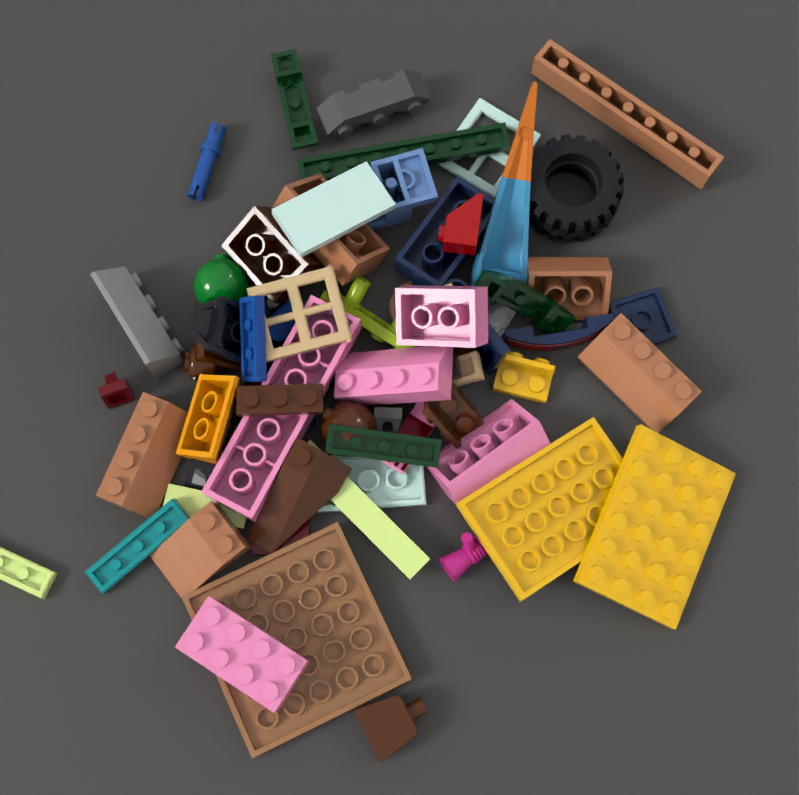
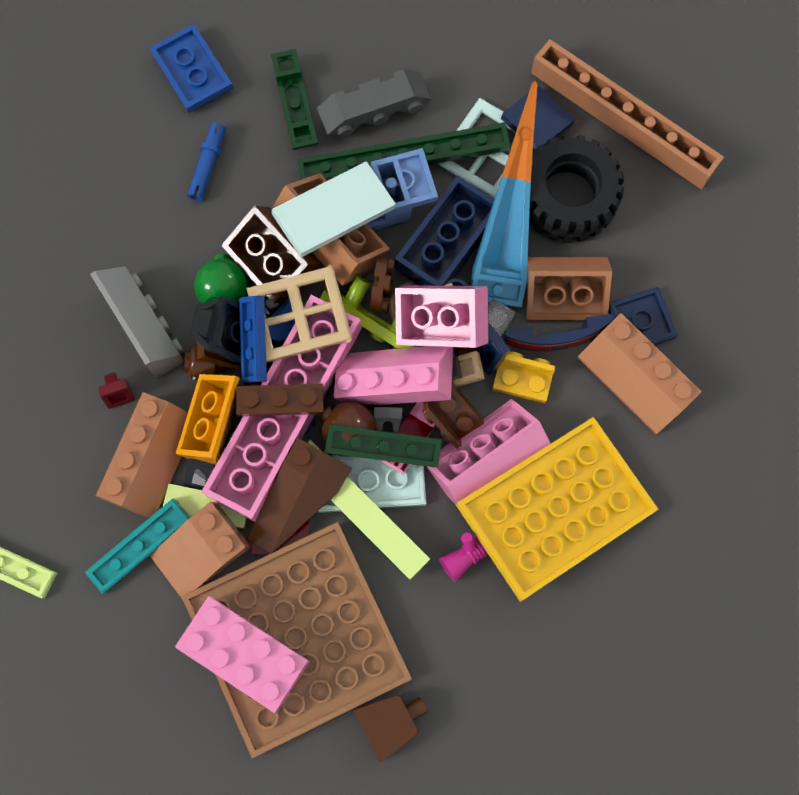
(191, 68): none -> blue plate
(382, 284): none -> reddish brown plate
(462, 227): red slope -> none
(525, 300): dark green slope -> none
(550, 117): none -> dark blue tile
(655, 527): yellow plate -> none

